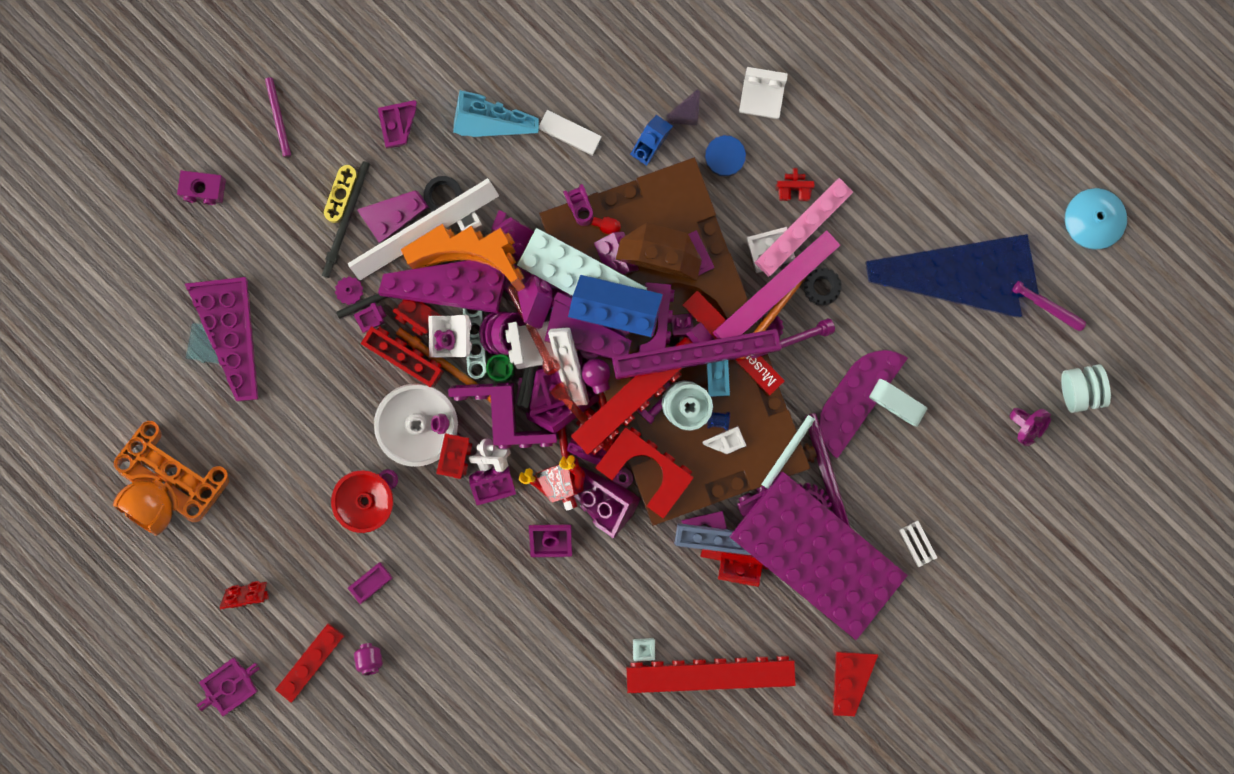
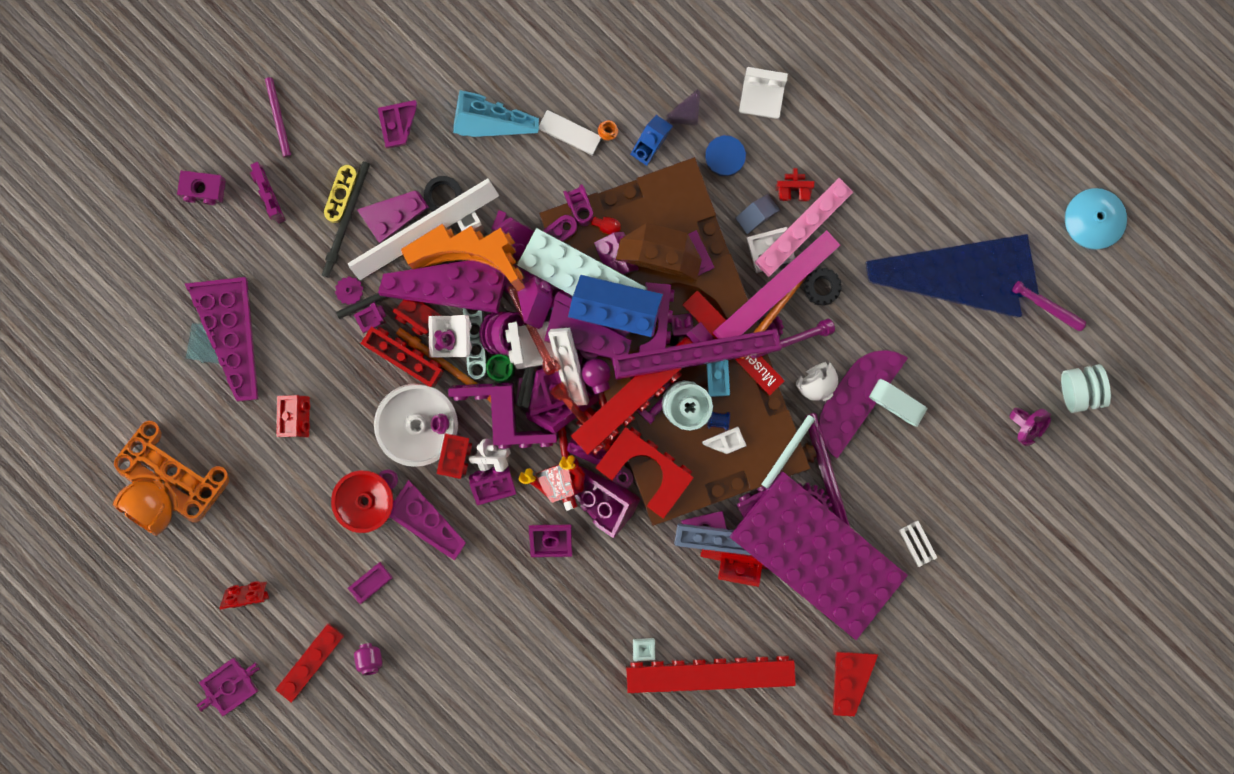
(266, 193): none -> magenta wing
(293, 416): none -> red bracket
(422, 519): none -> magenta wing
(556, 228): none -> magenta plate
(608, 125): none -> orange plate
(757, 213): none -> sand blue slope
(819, 383): none -> white cylinder

